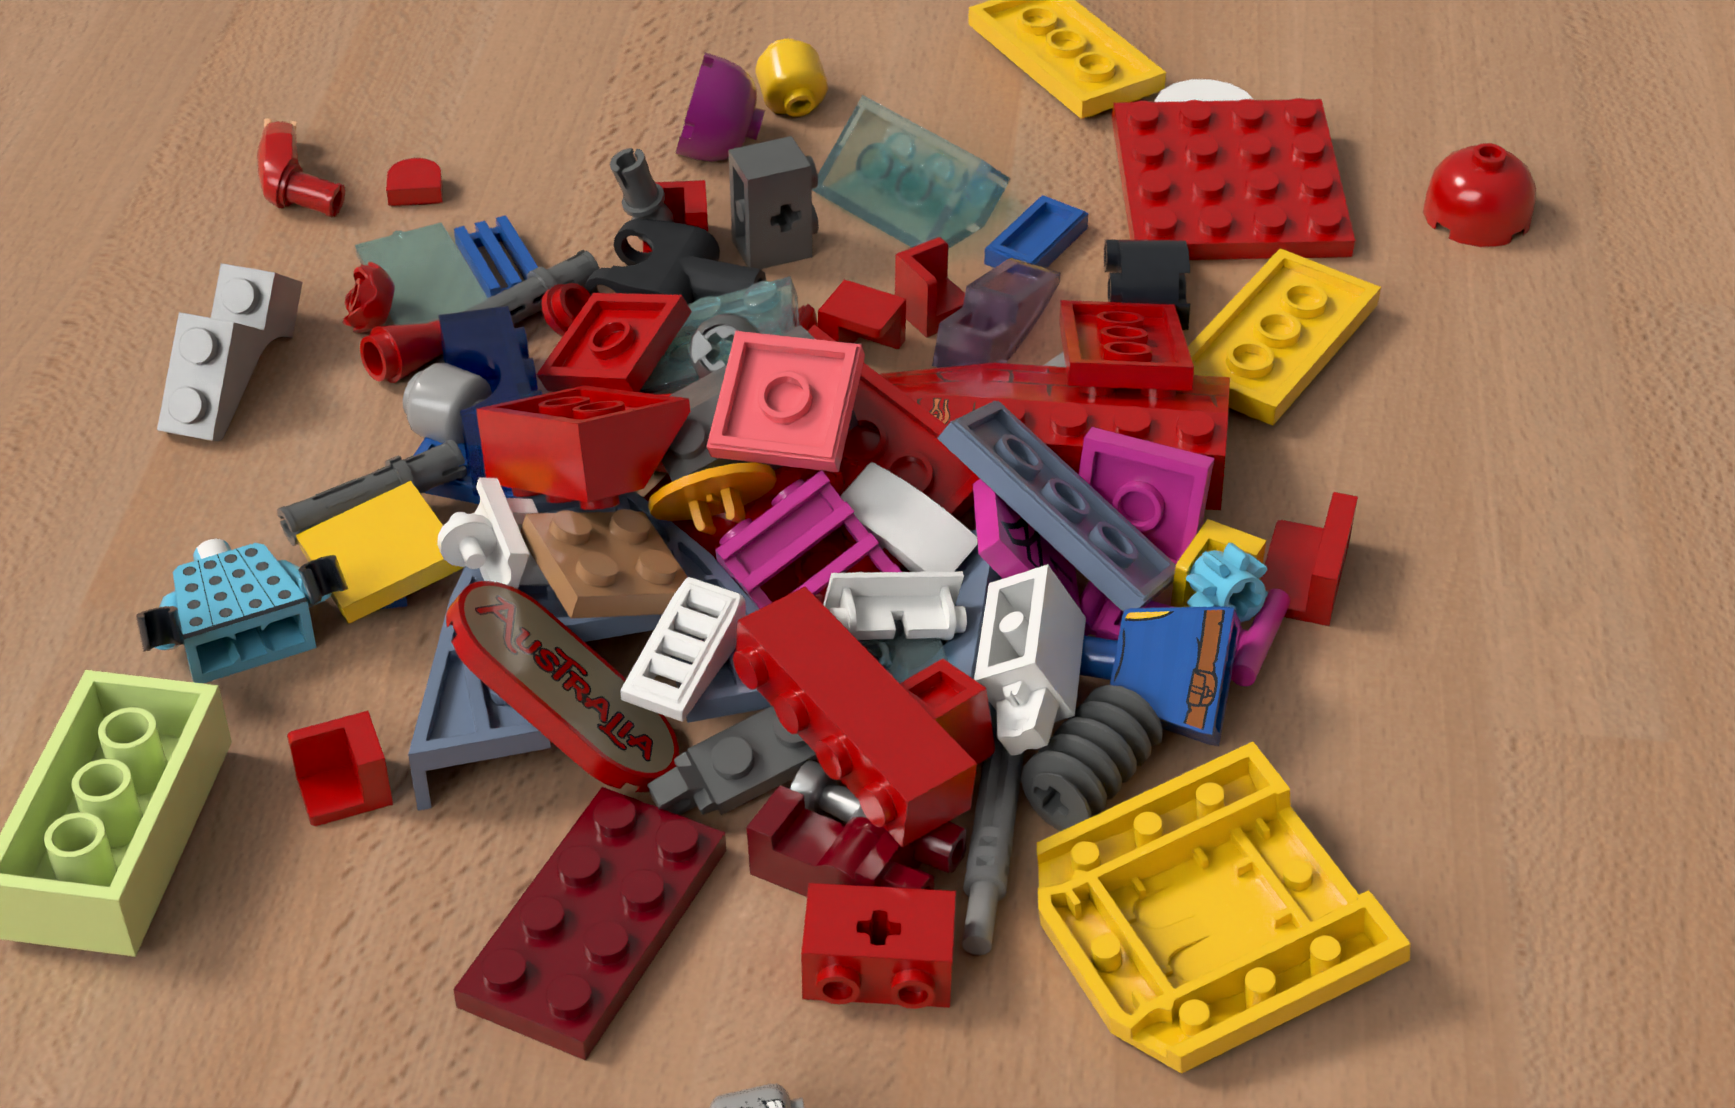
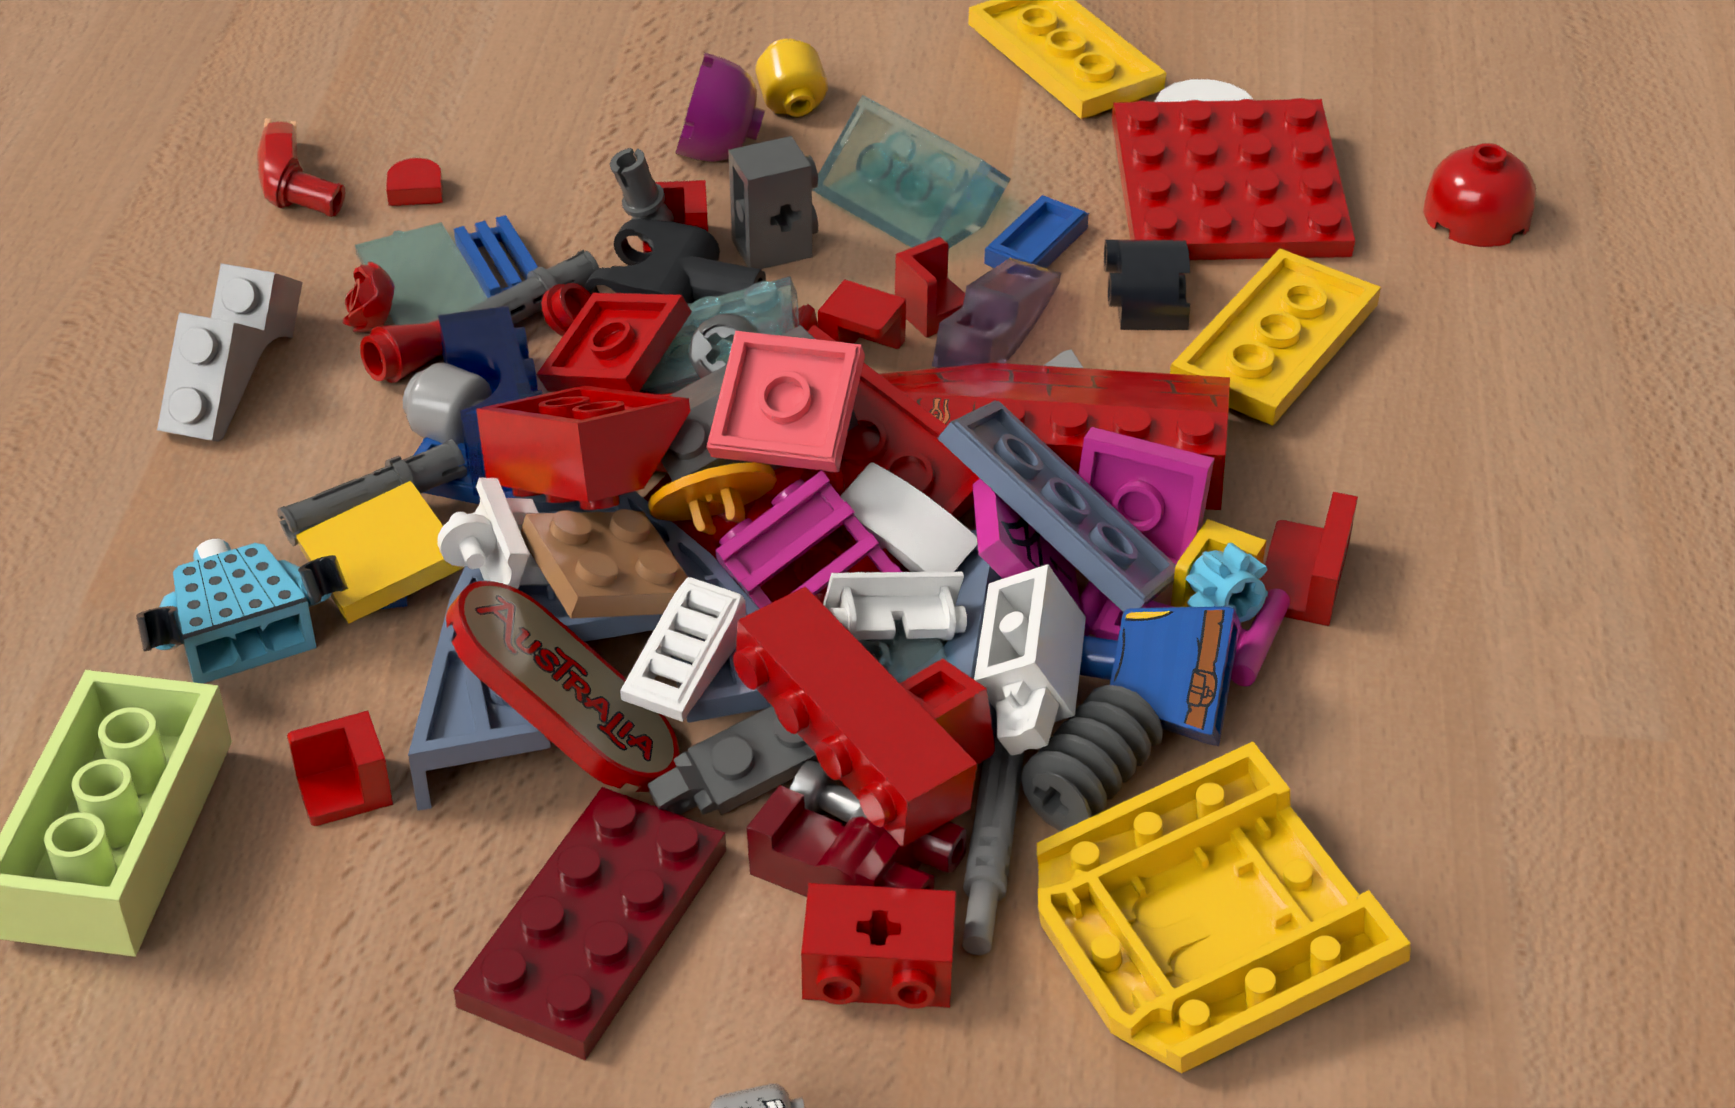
(1124, 348): red plate -> none

